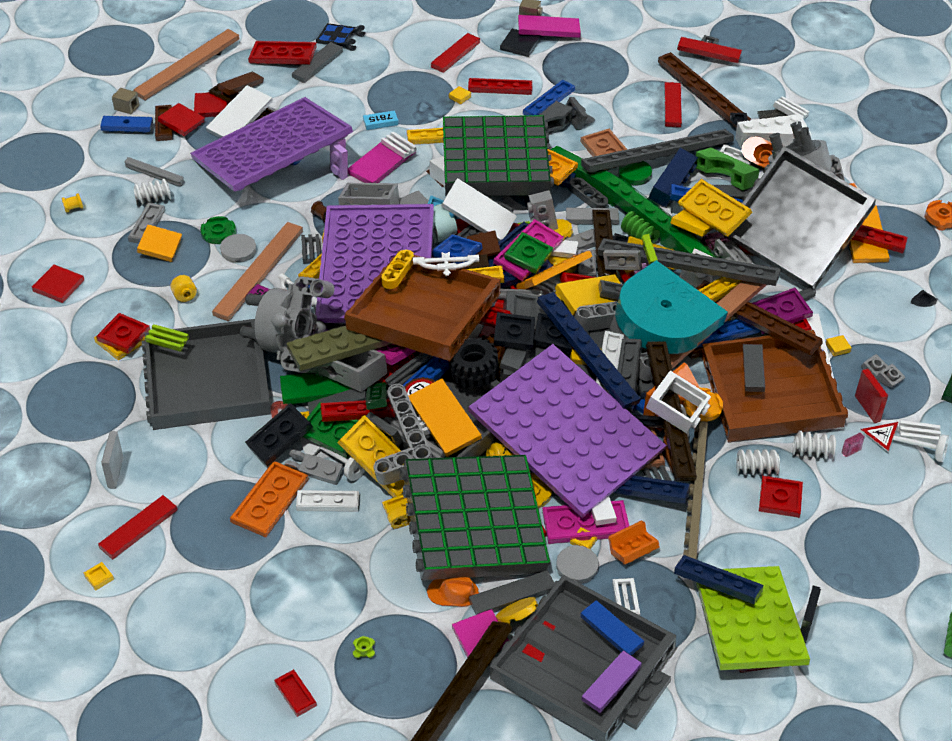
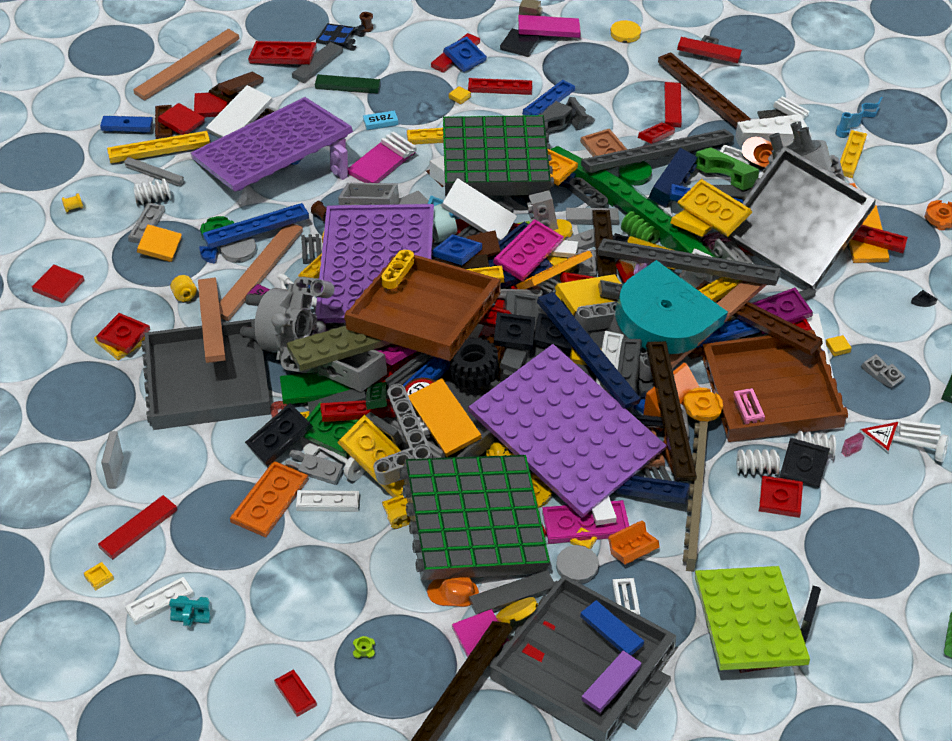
(125, 101): dark tan brick -> none
(157, 601): none -> white tile
(158, 146): none -> yellow plate
(168, 335): lime tile -> none
(182, 608): none -> teal hips
(207, 254): none -> blue tile
(211, 320): none -> nougat tile
(255, 225): none -> blue plate
(345, 83): none -> dark green tile
(366, 20): none -> reddish brown bush
(446, 267): white piece -> none
(465, 54): none -> blue tile
(528, 252): green tile -> none
(622, 259): light grey plate -> none
(625, 31): none -> yellow tile
(649, 249): lime tile -> none
(656, 133): none -> red tile
(685, 390): white window -> none
(718, 579): dark blue plate -> none
(738, 117): black tile -> none
(753, 368): dark grey tile -> none
(759, 416): none -> bright pink tile
(804, 462): none -> black tile
(852, 152): none -> yellow tile
(853, 120): none -> dark azure flag
(871, 395): red tile -> none

